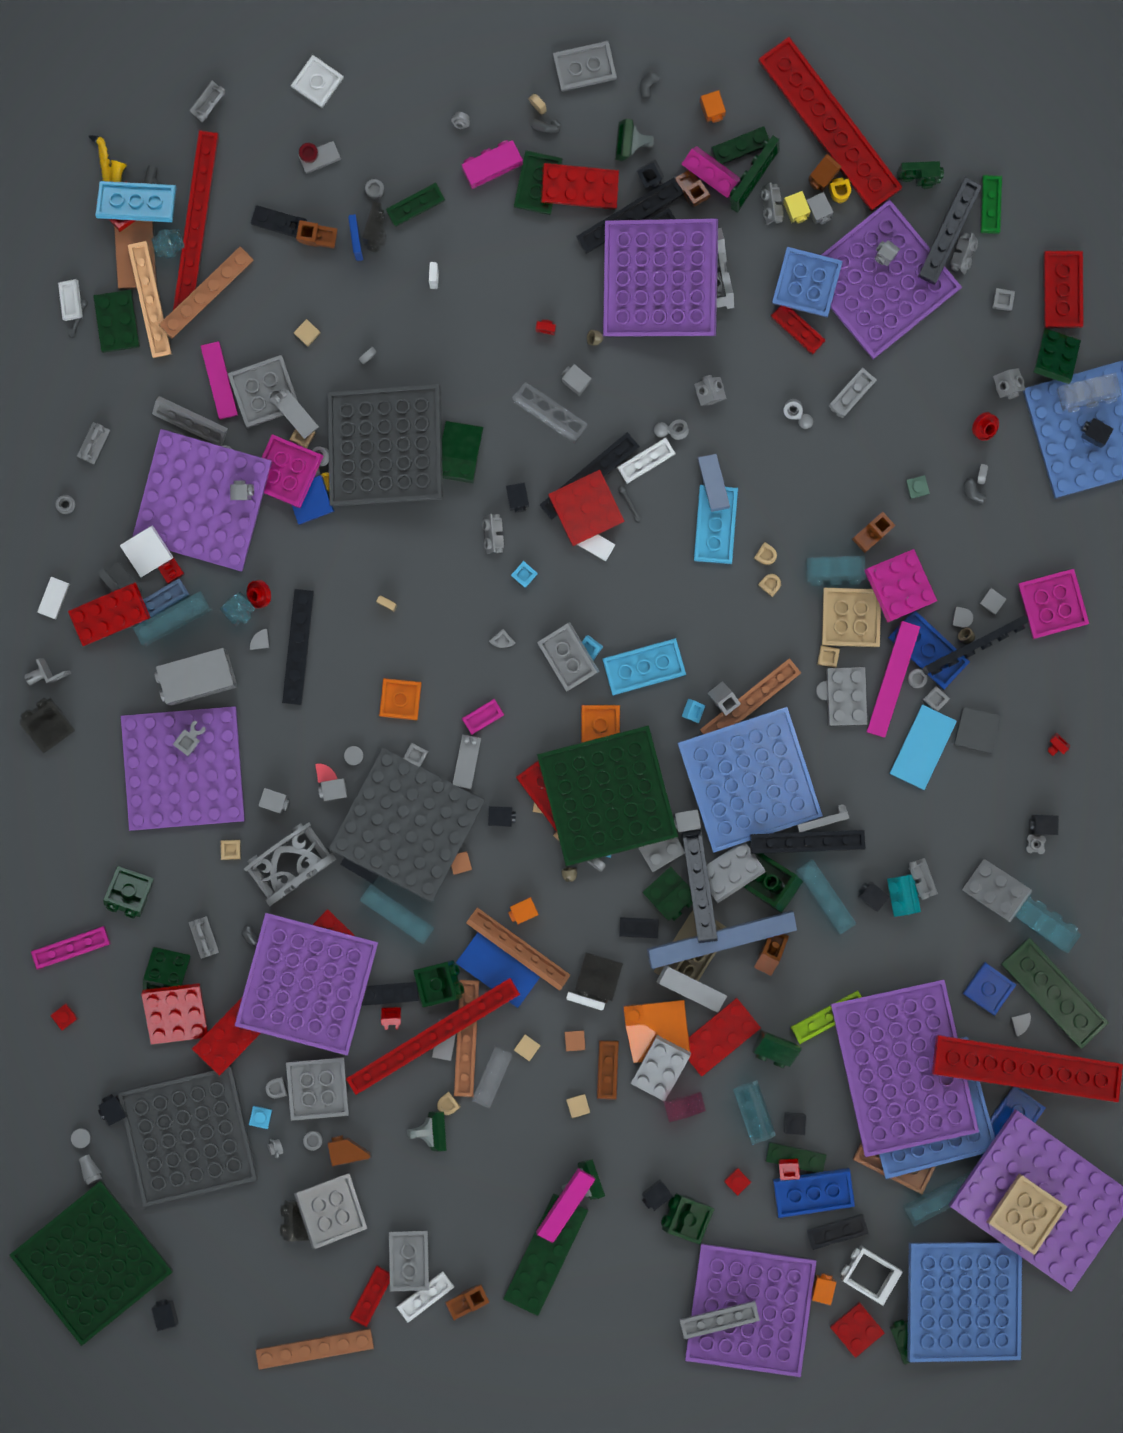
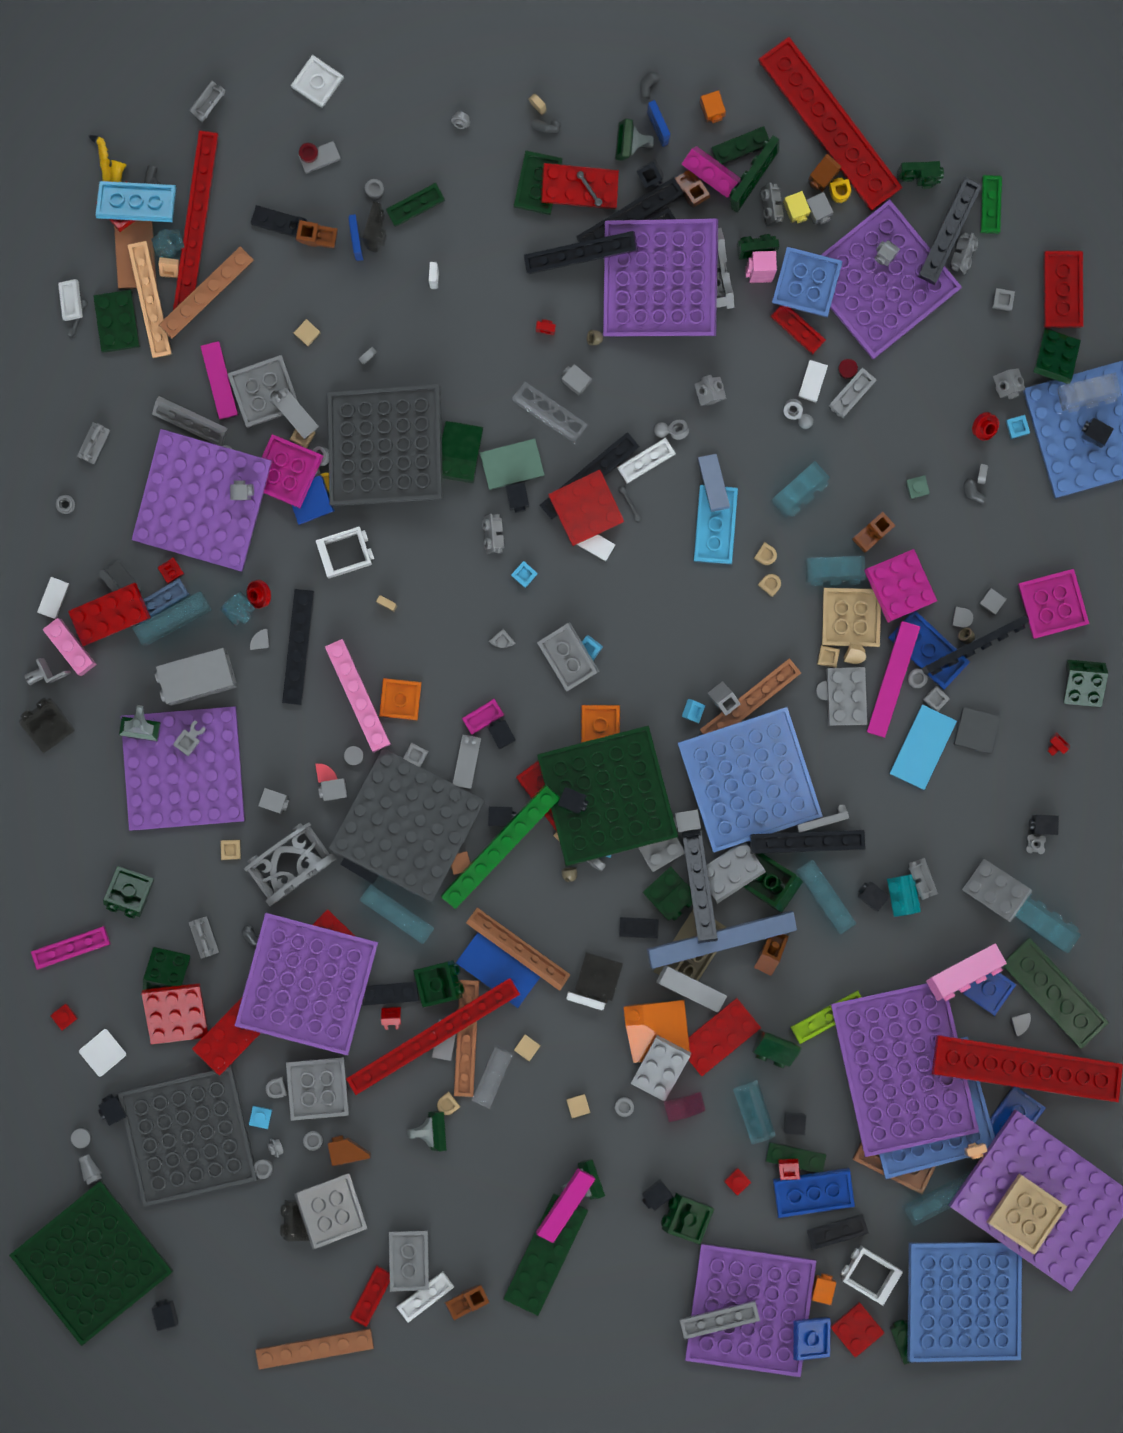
(69, 646): none -> bright pink brick
(102, 1052): none -> white sticker
(139, 727): none -> piece
(146, 551): white tile -> none
(168, 267): none -> light nougat plate
(263, 1168): none -> light grey tile
(321, 544): none -> white window
(357, 695): none -> bright pink brick
(491, 163): dark pink brick -> none
(500, 846): none -> green plate
(501, 733): none -> black brick
(512, 464): none -> sand green tile
(523, 911): orange brick -> none
(573, 801): none -> black brick
(575, 1040): nougat tile -> none
(580, 252): none -> black plate
(584, 66): light grey plate -> none
(598, 202): none -> dark grey hinge
(607, 1069): dark orange tile -> none
(624, 1106): none -> light grey tile
(644, 666): medium azure tile -> none
(658, 123): none -> blue tile
(747, 245): none -> dark green plate
(761, 267): none -> bright pink brick
(801, 490): none -> clear light blue brick
(811, 1338): none -> blue tile
(812, 381): none -> white tile
(848, 368): none -> dark red tile
(855, 654): none -> tan tile
(966, 972): none -> bright pink brick
(975, 1150): none -> light nougat plate
(1017, 426): none -> medium azure plate
(1085, 683): none -> bracket

